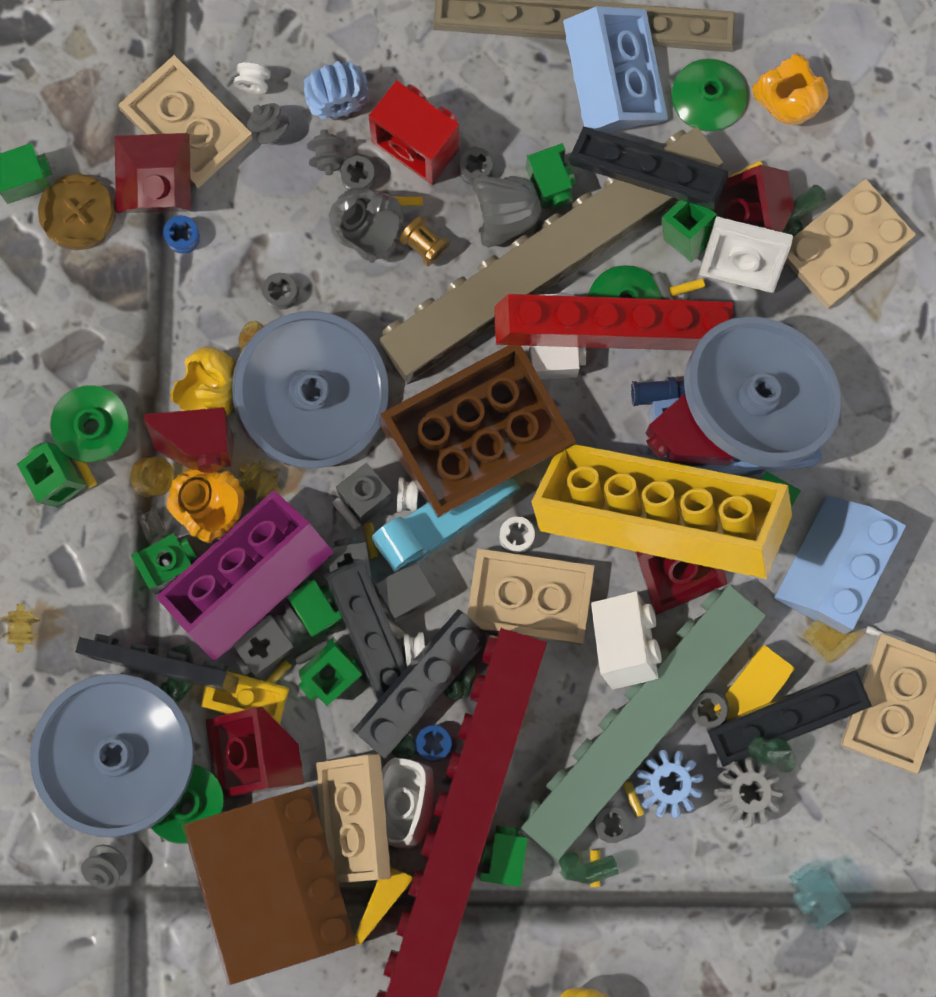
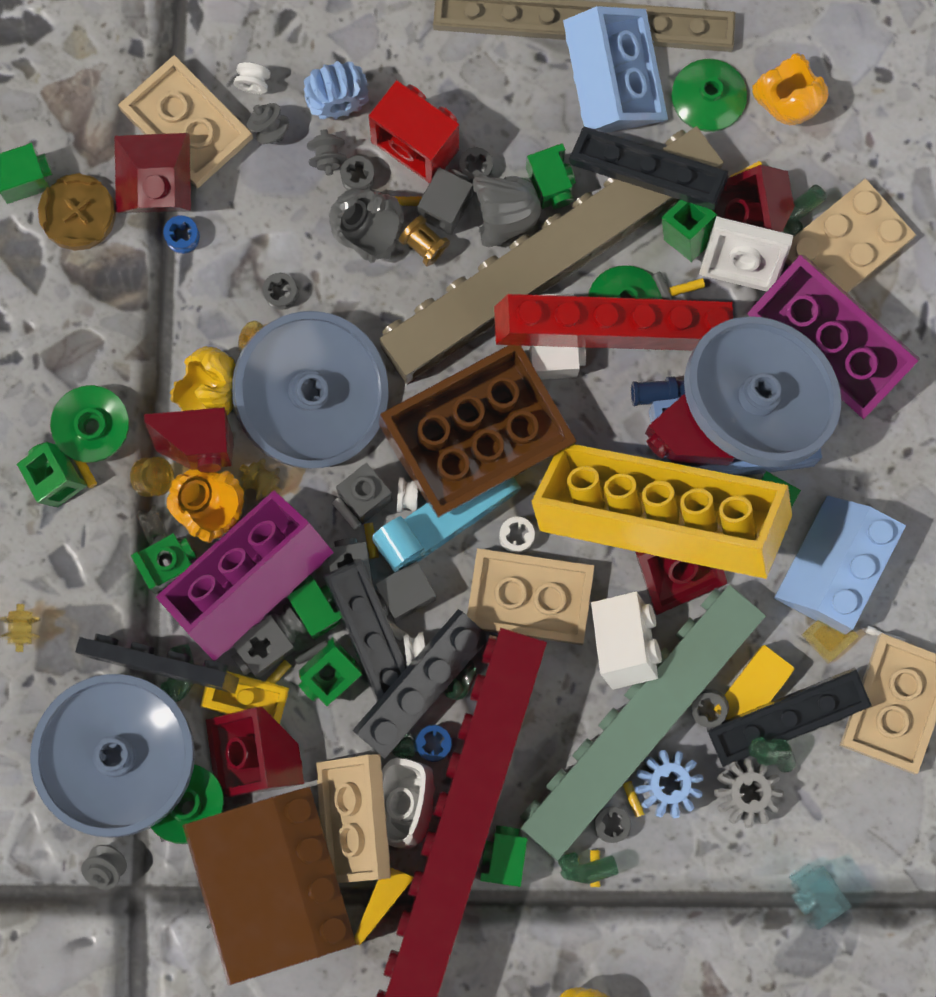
(446, 199): none -> dark grey brick
(857, 345): none -> magenta brick

